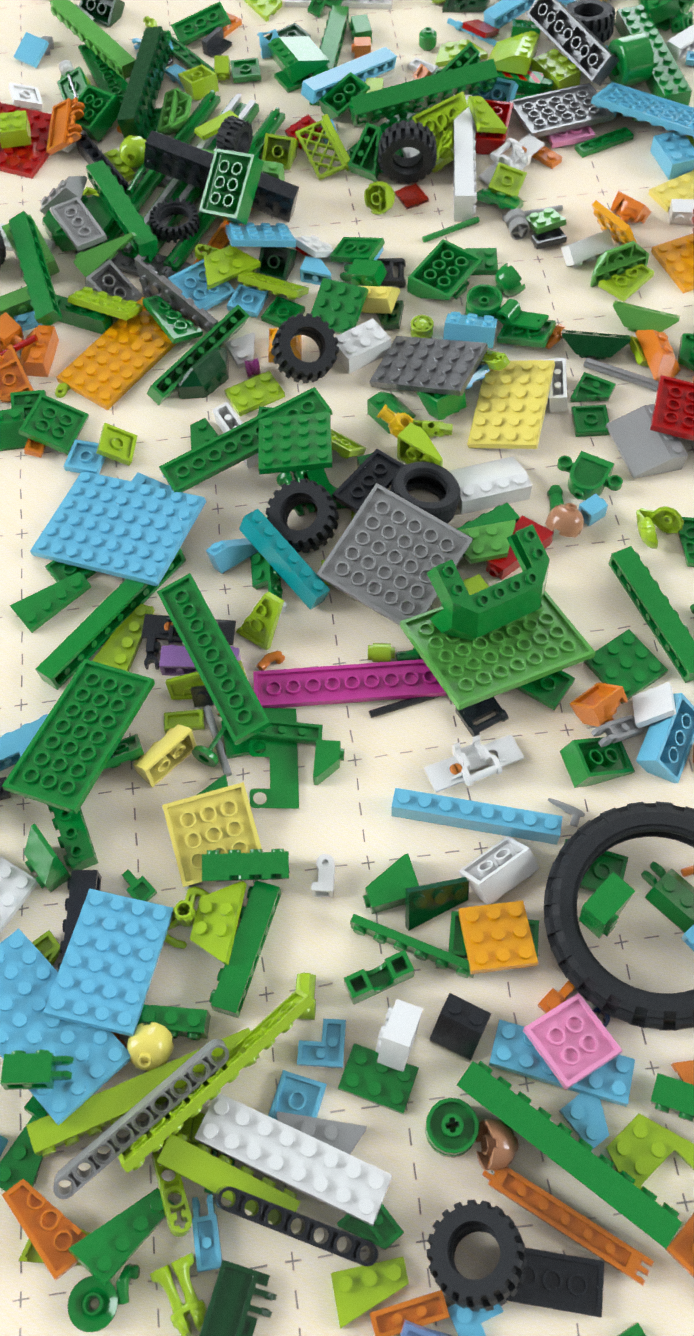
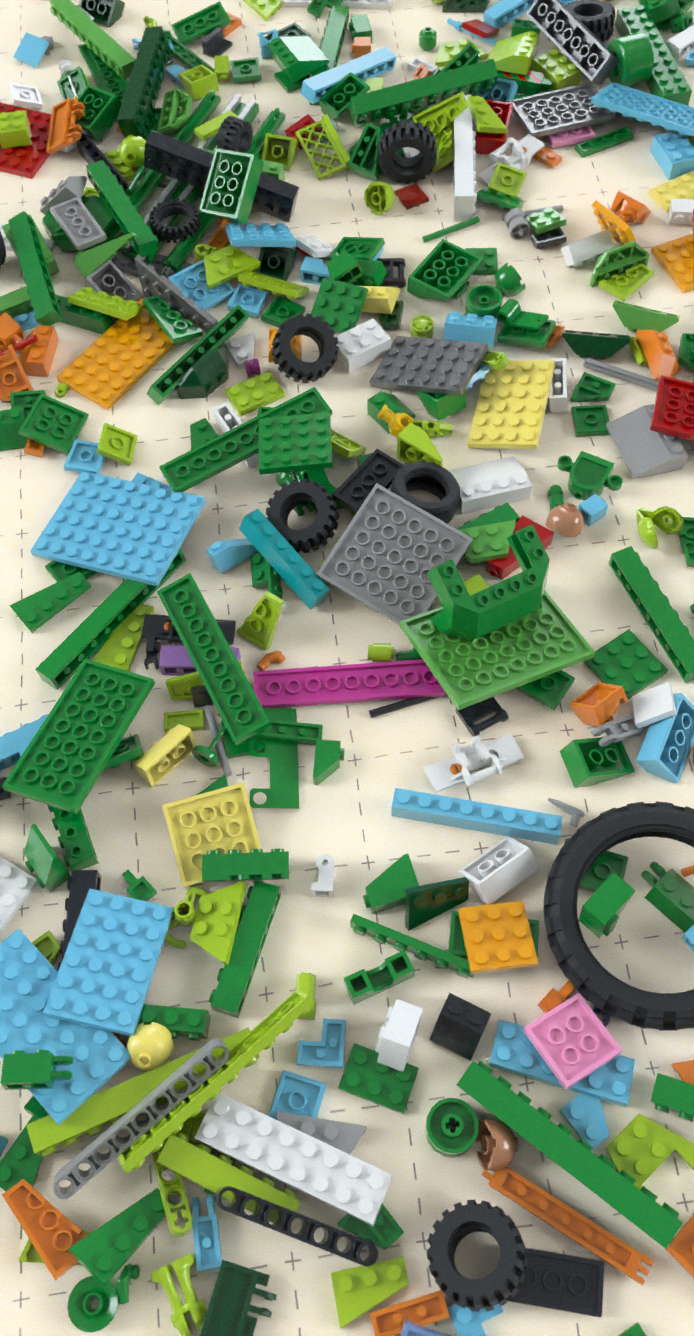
(344, 268): none -> green torso

